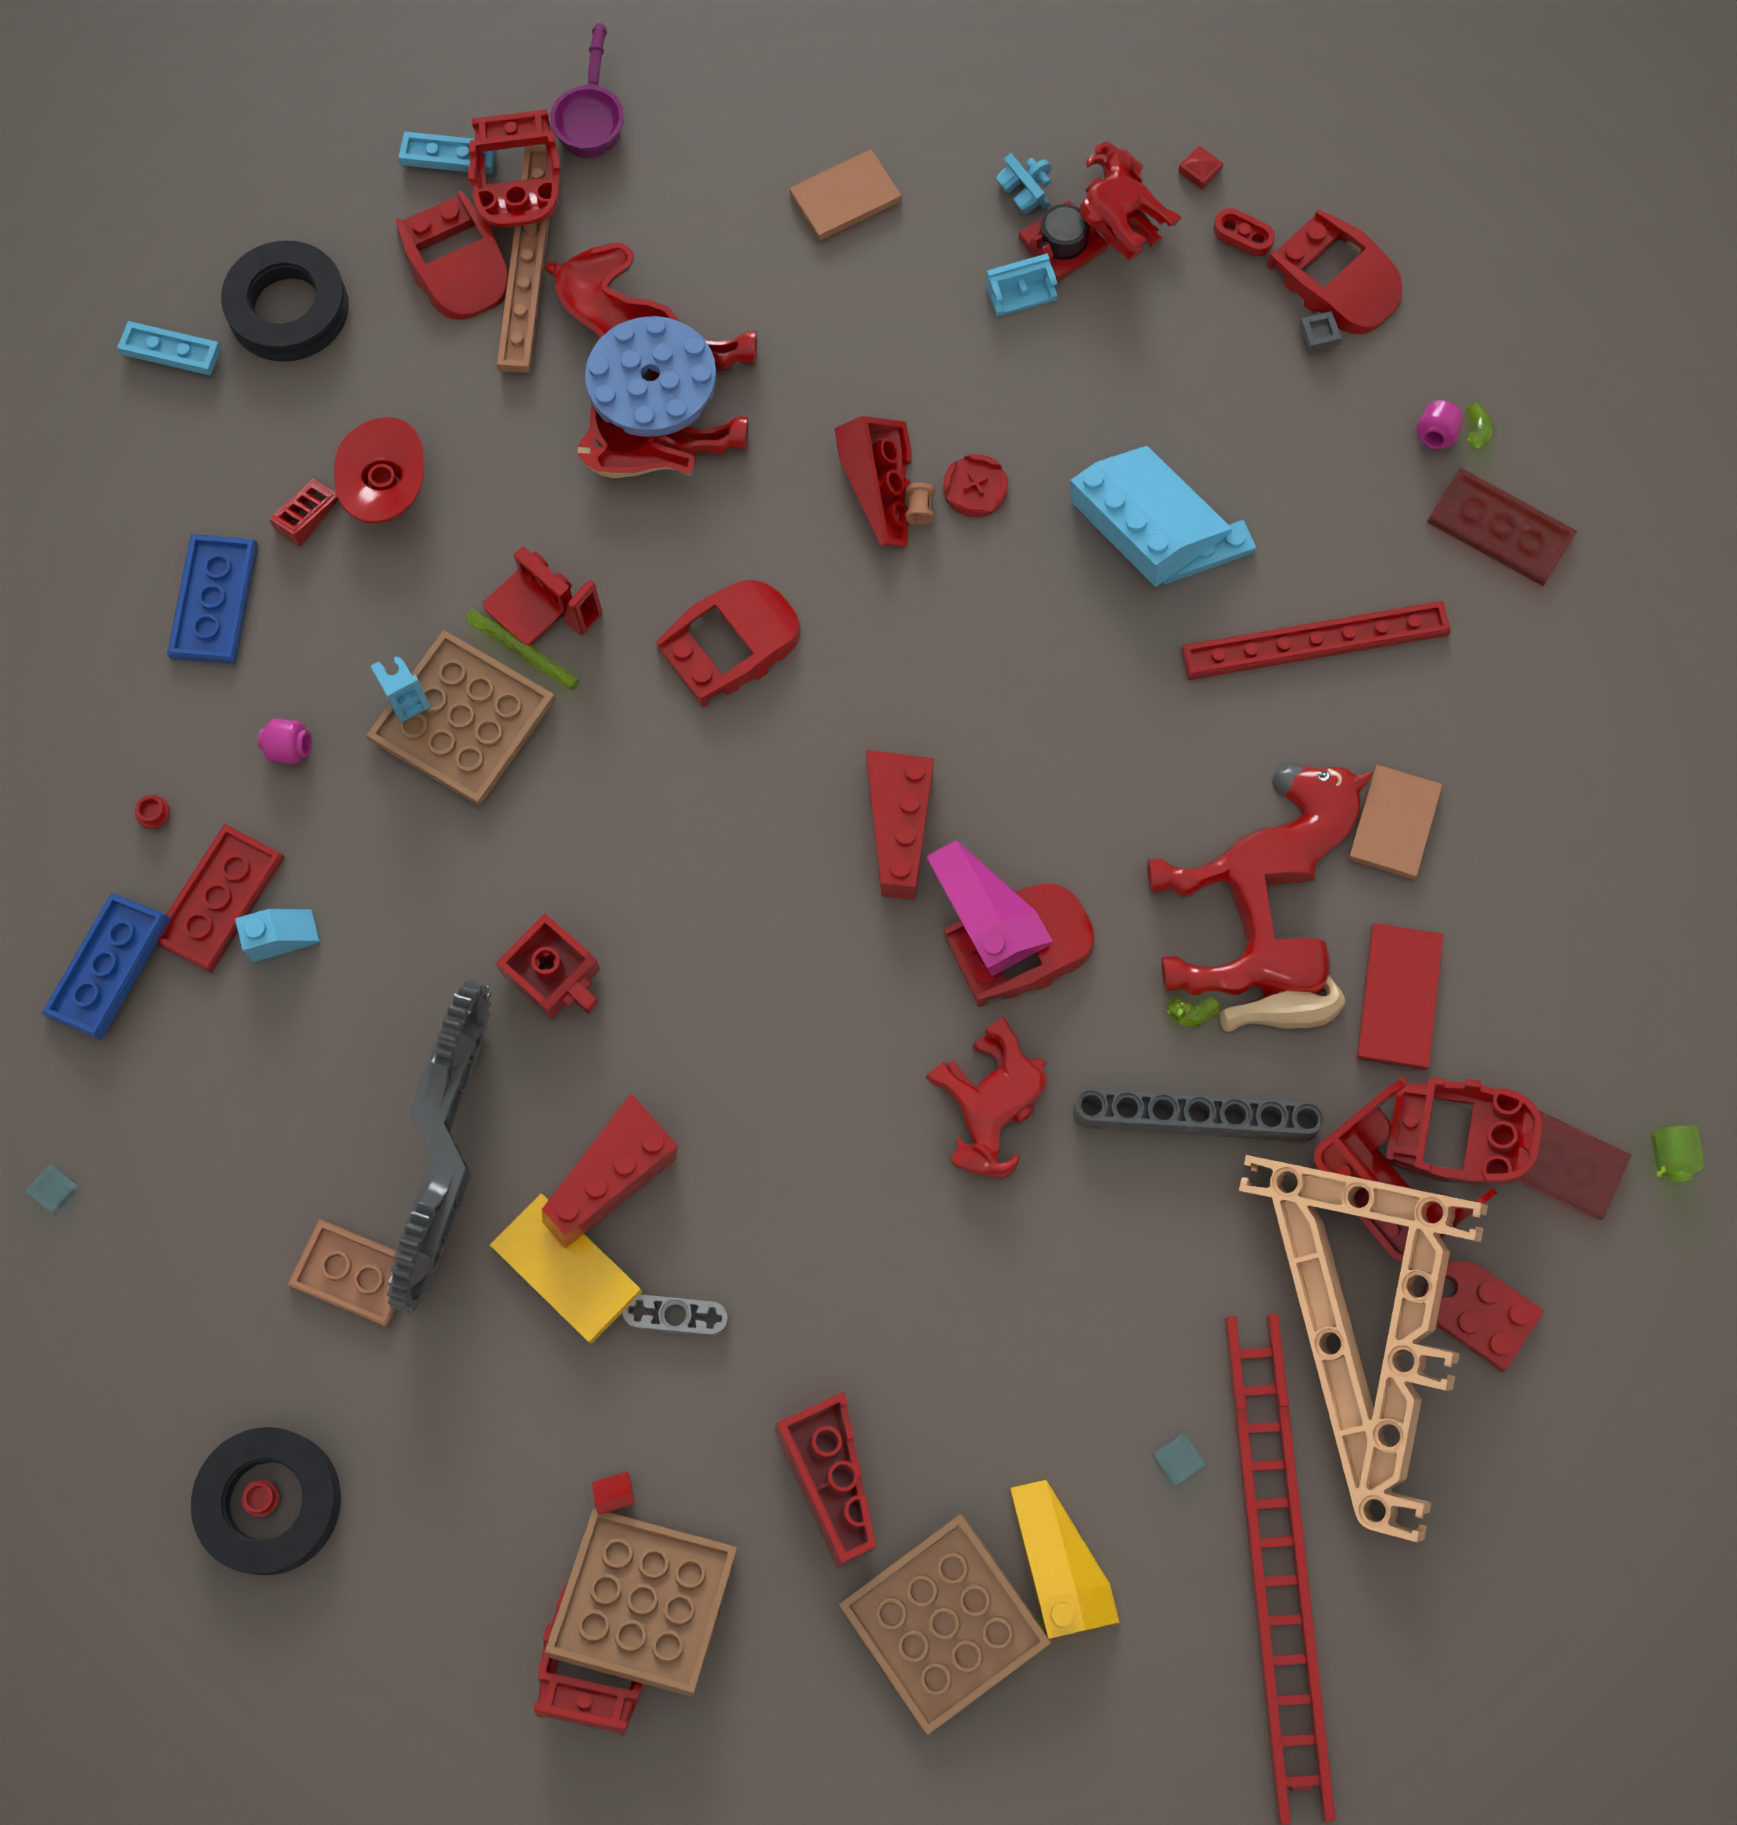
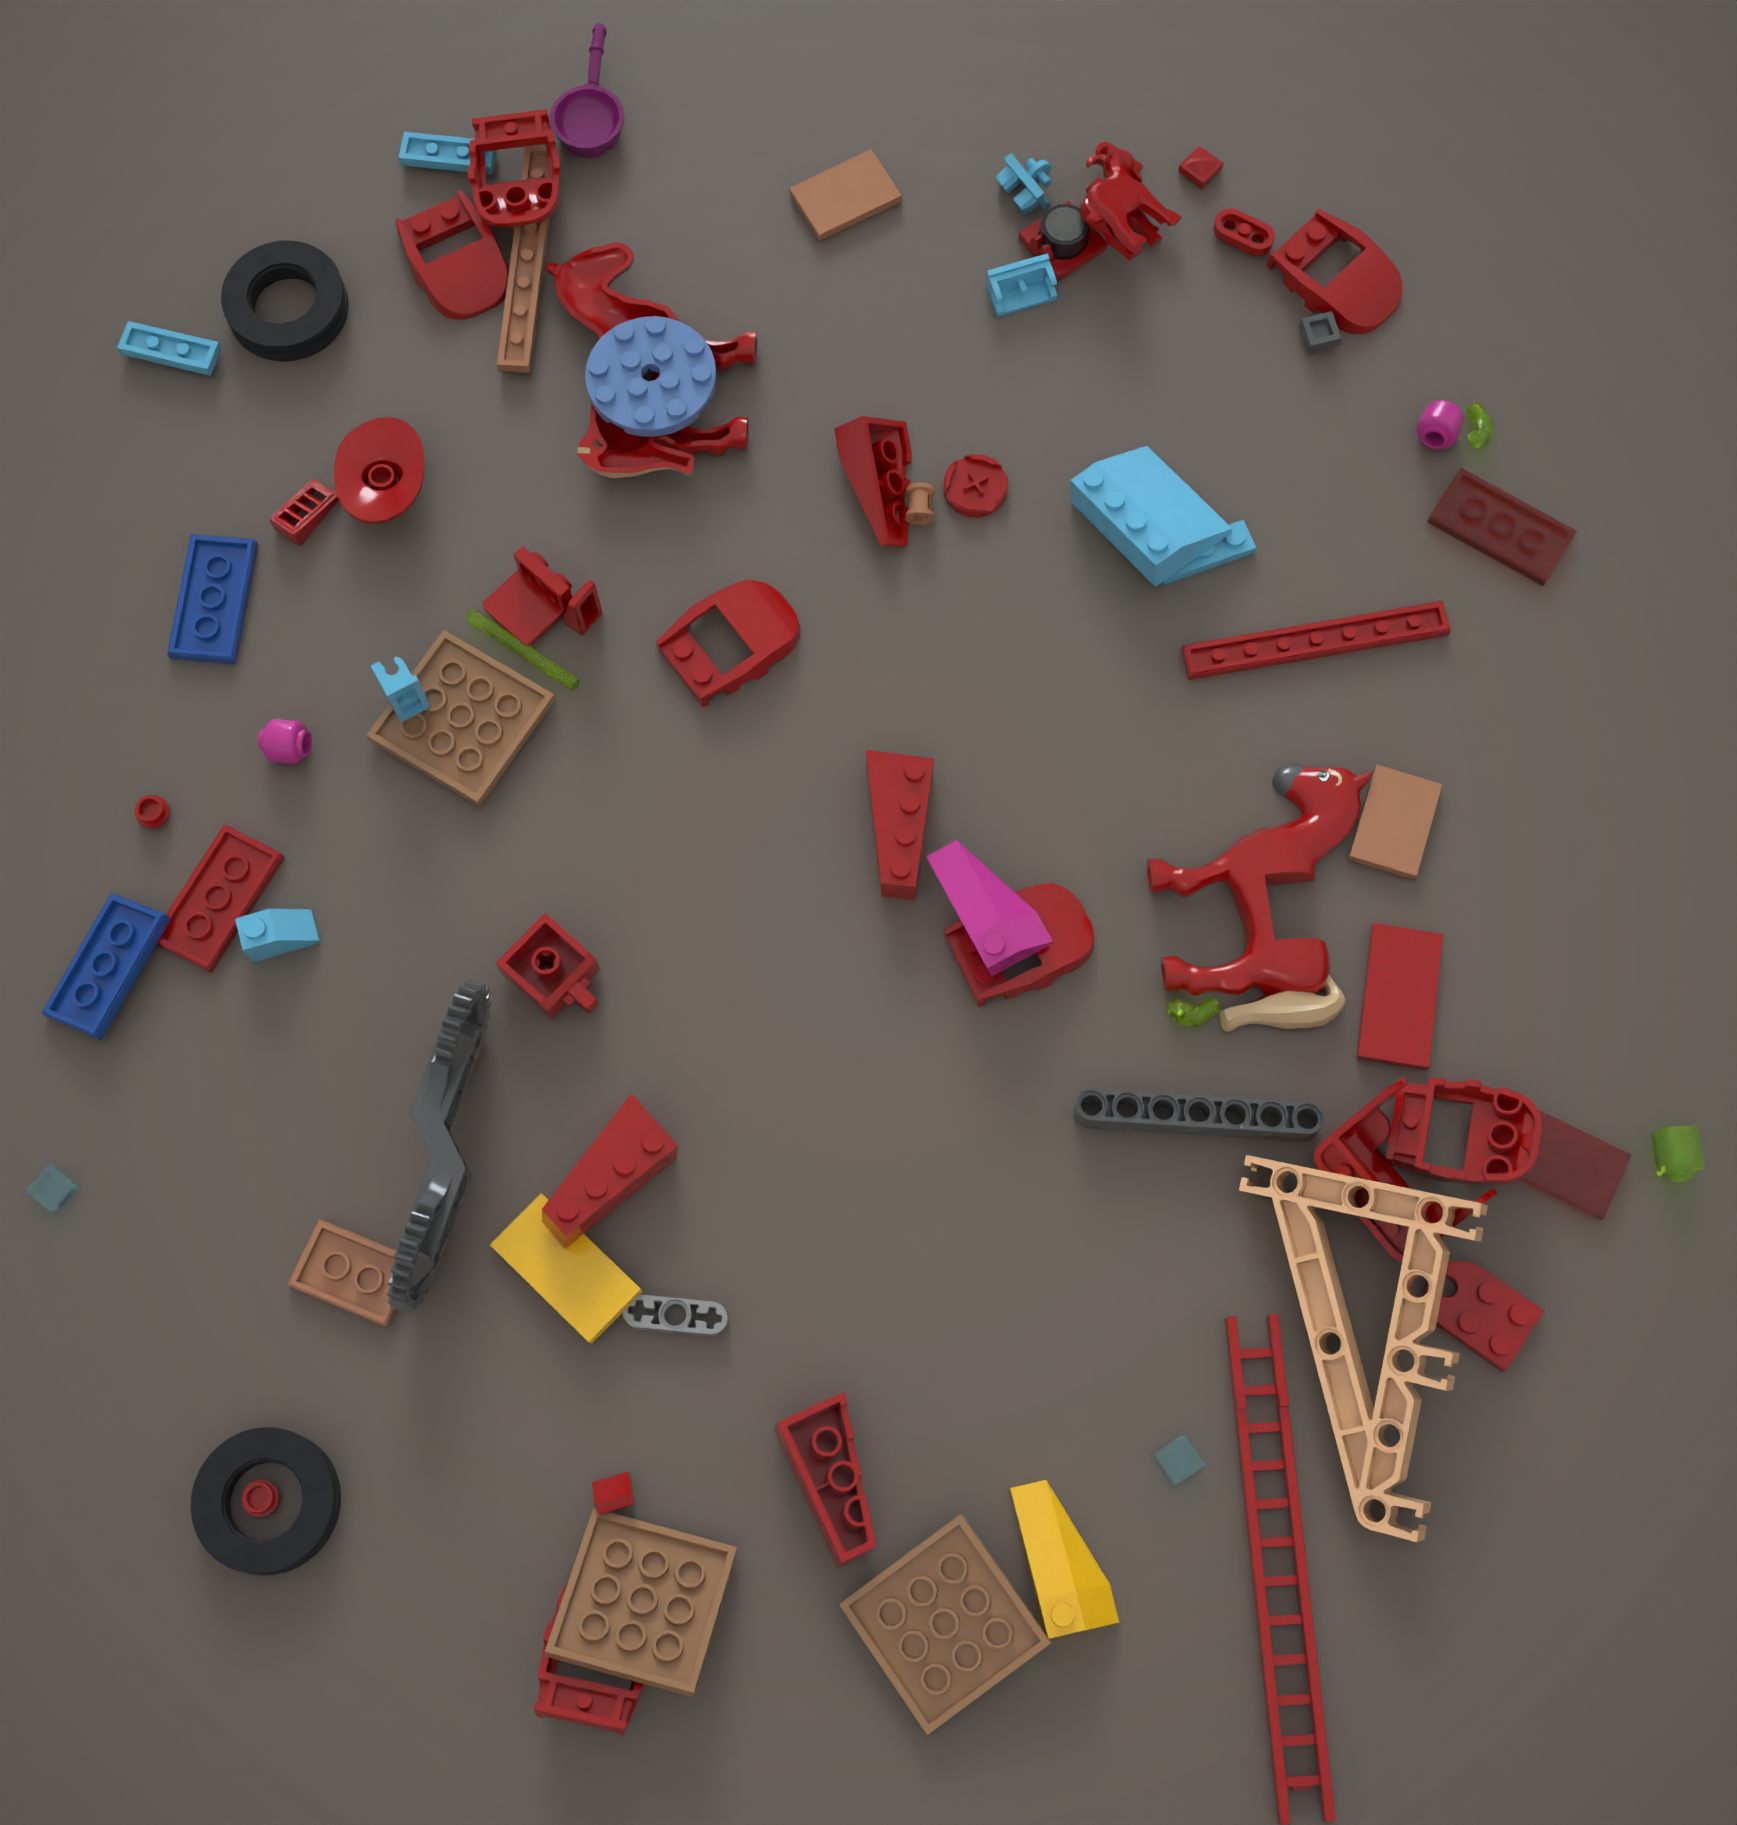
(995, 1102): red animal -> none

